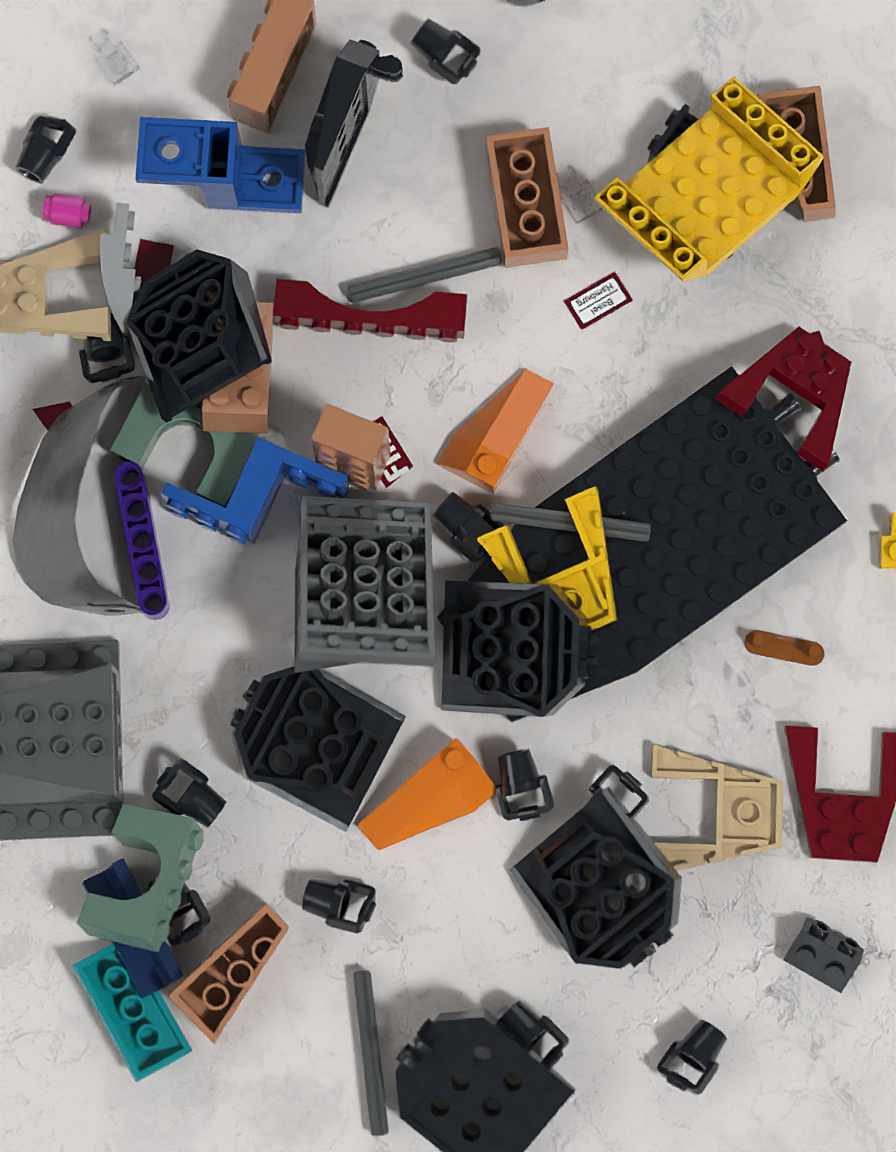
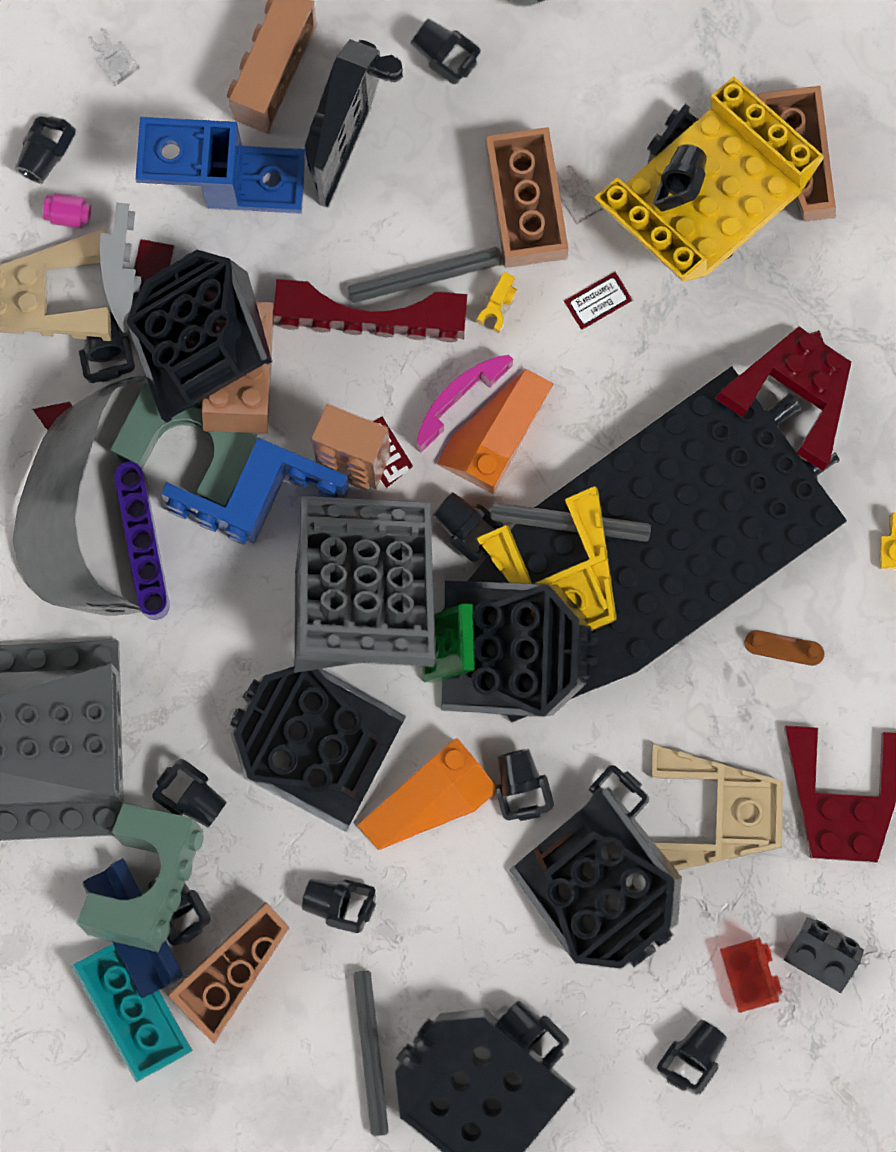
(452, 644): none -> green tile
(487, 371): none -> dark pink slope
(503, 294): none -> yellow plate
(681, 178): none -> black piece
(750, 974): none -> clear red bracket

